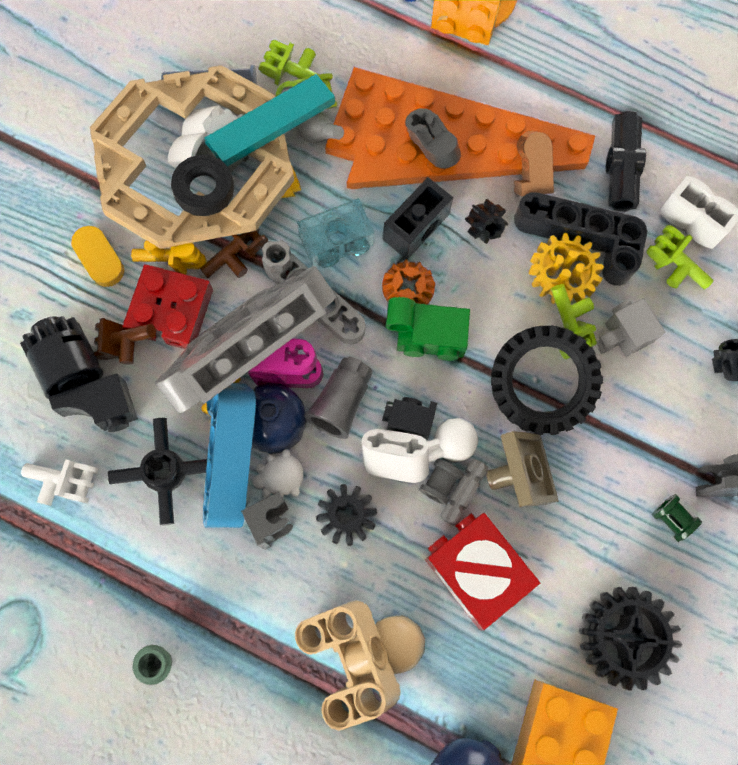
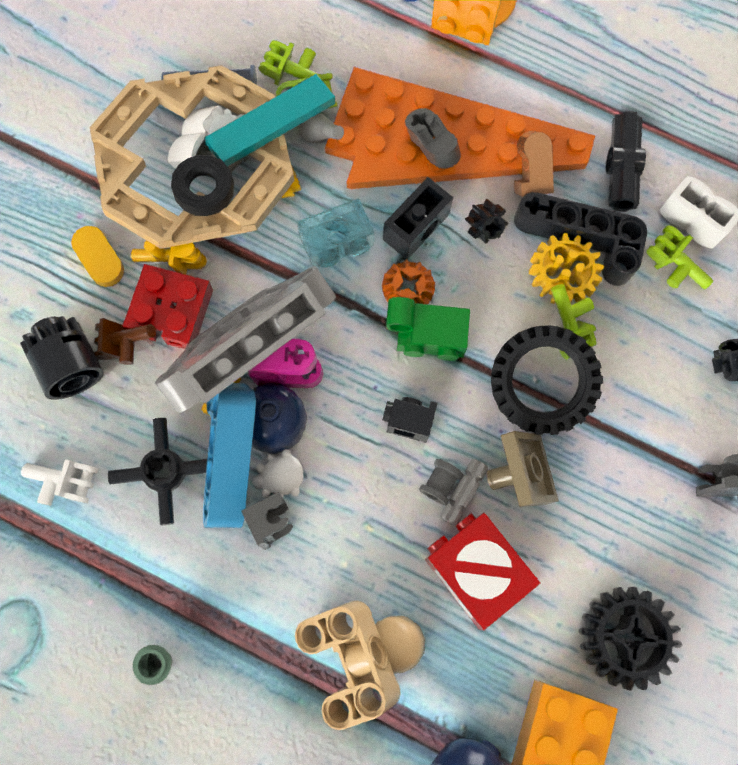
(103, 400): black arch -> none
(228, 254): reddish brown arm -> none
(277, 273): light grey beam -> none
(340, 398): flat silver plant -> none
(351, 526): black gear -> none
(408, 455): white beam -> none
(631, 328): light grey brick -> none
(677, 518): dark green bush -> none

